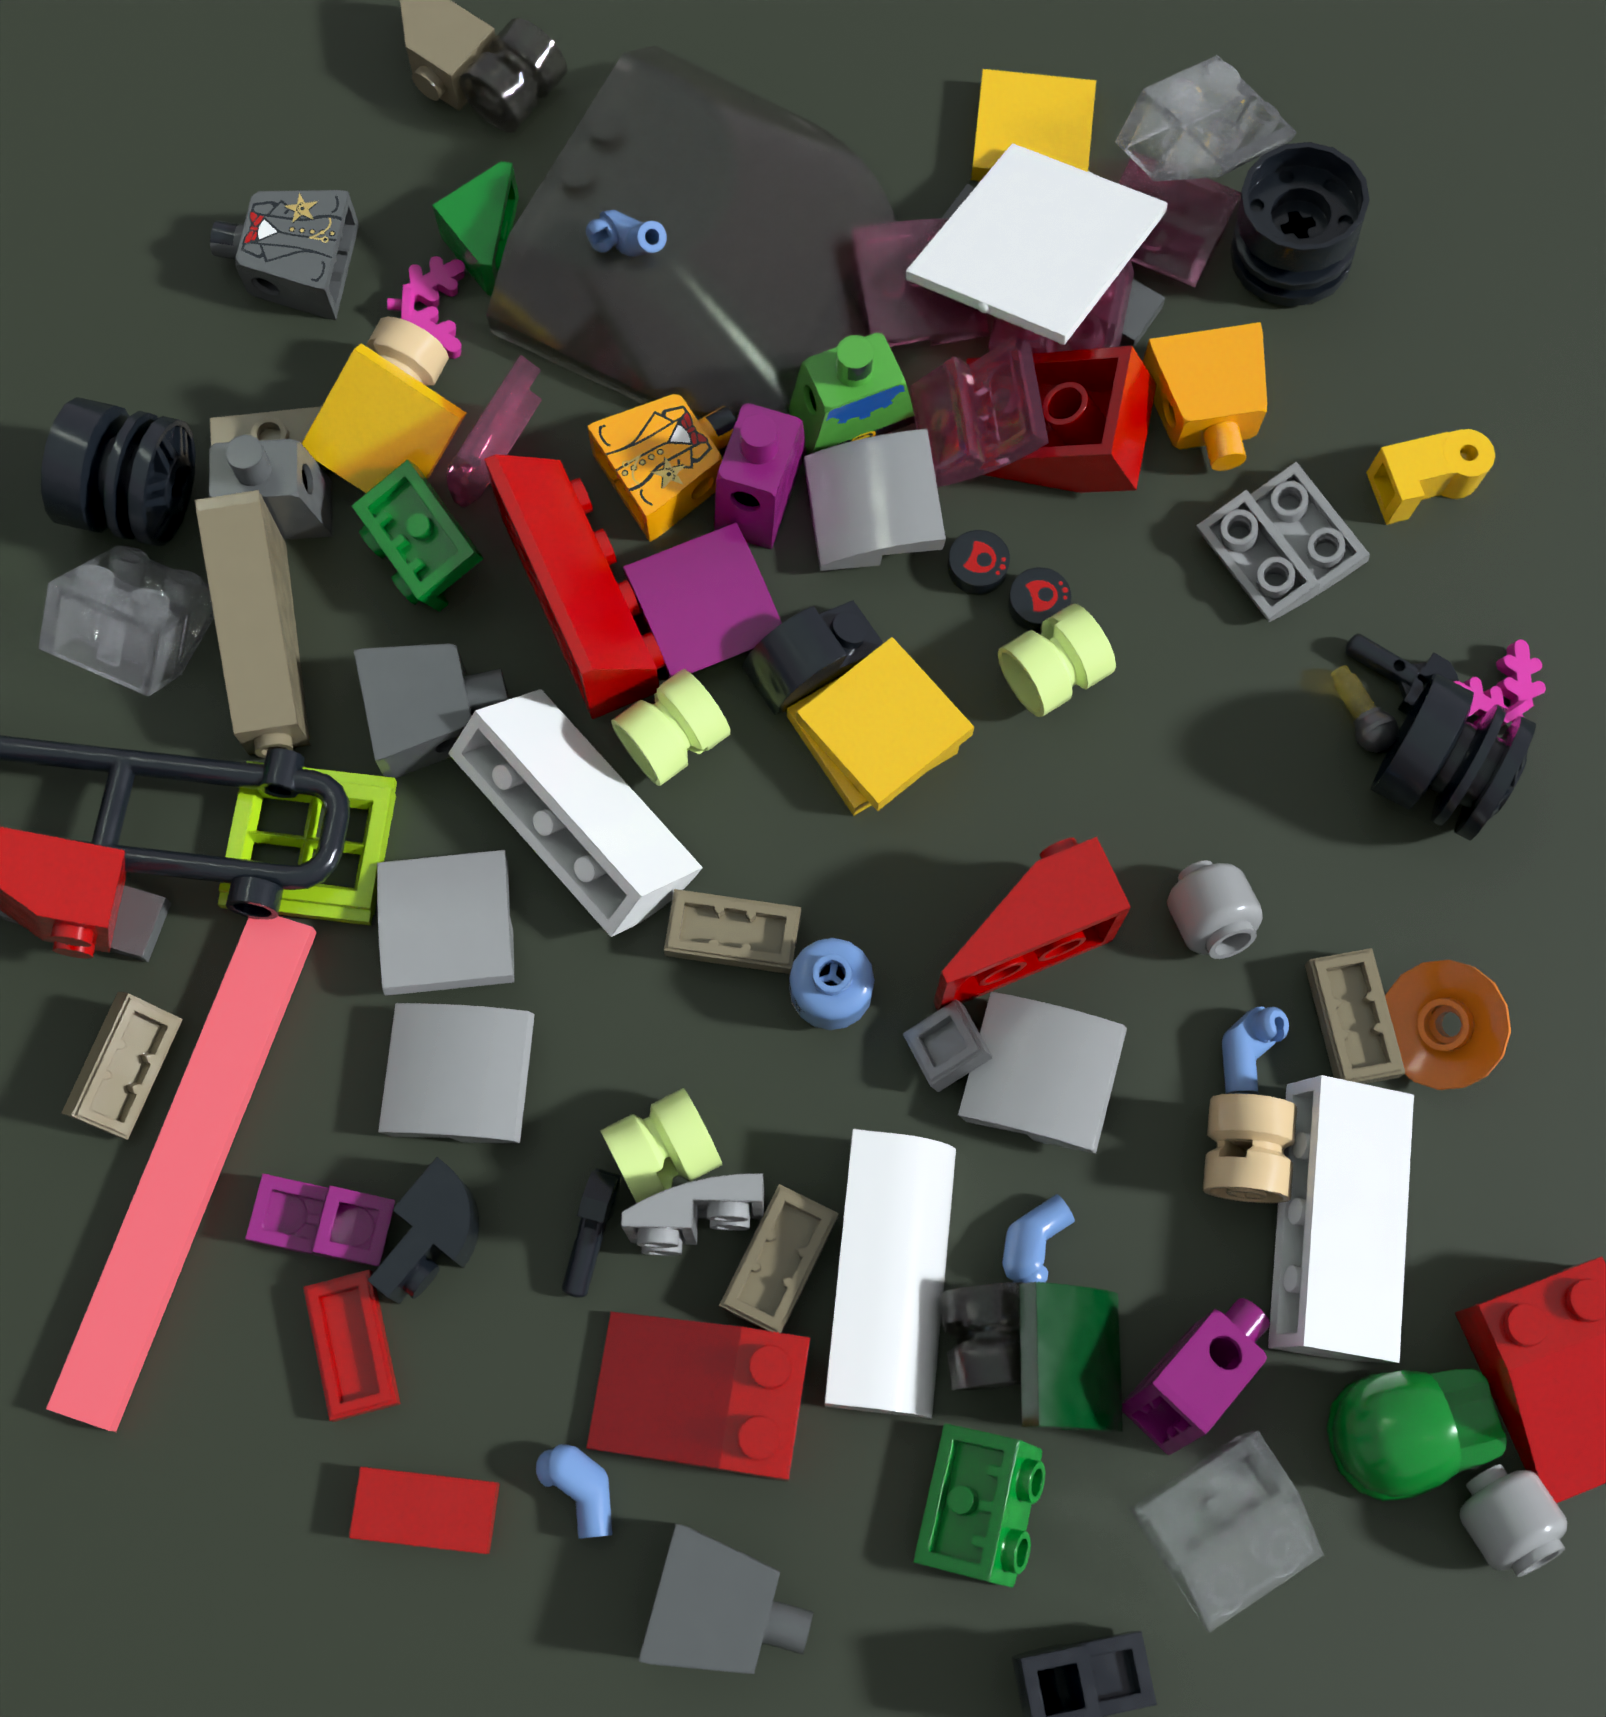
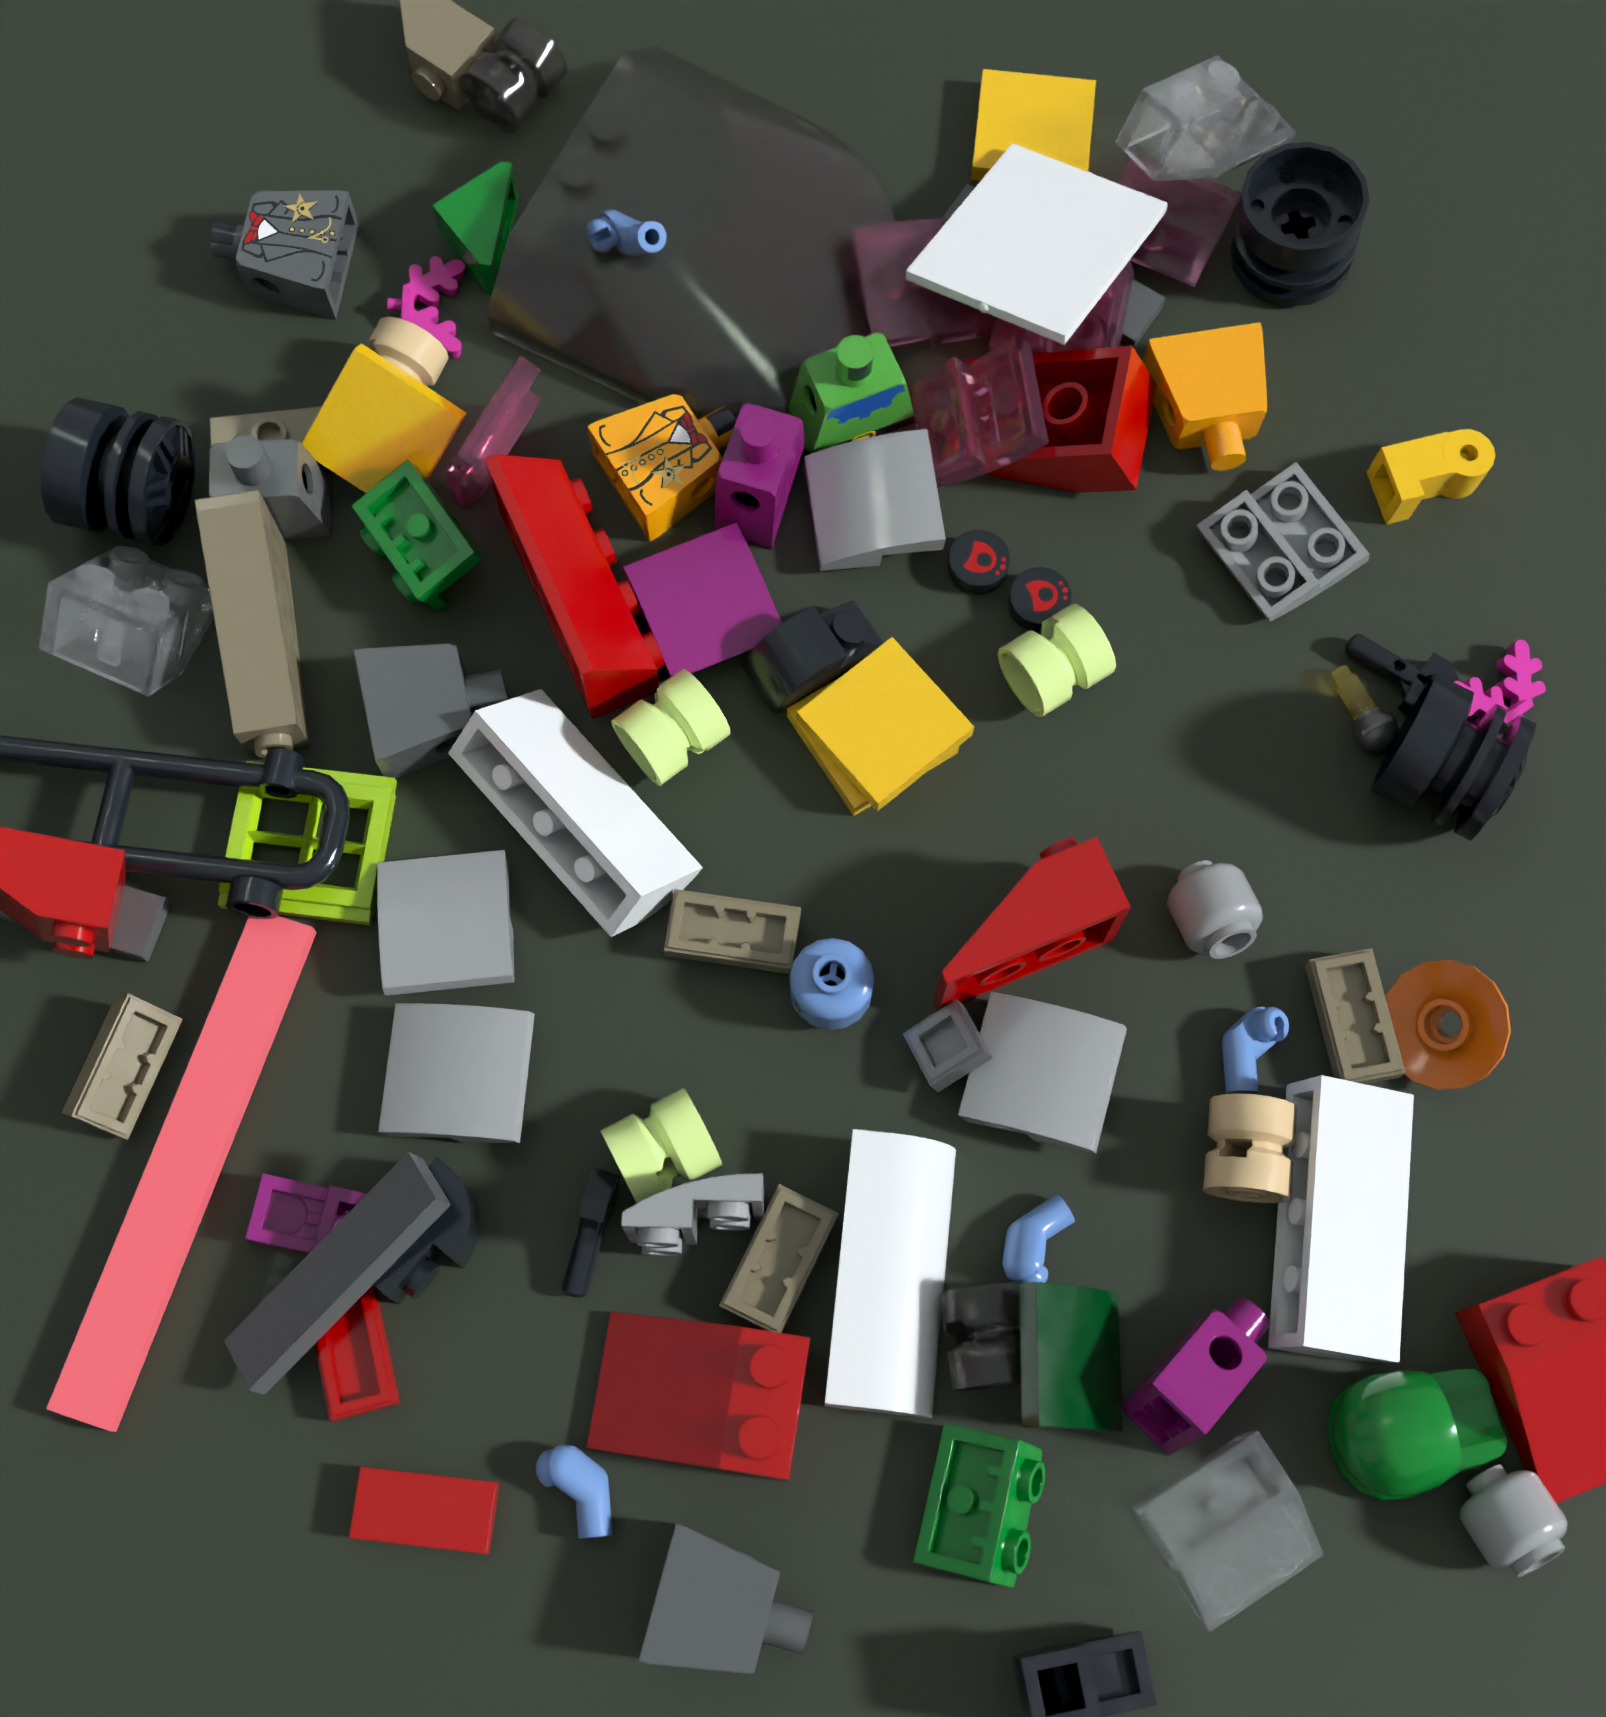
(336, 1273): none -> dark grey tile

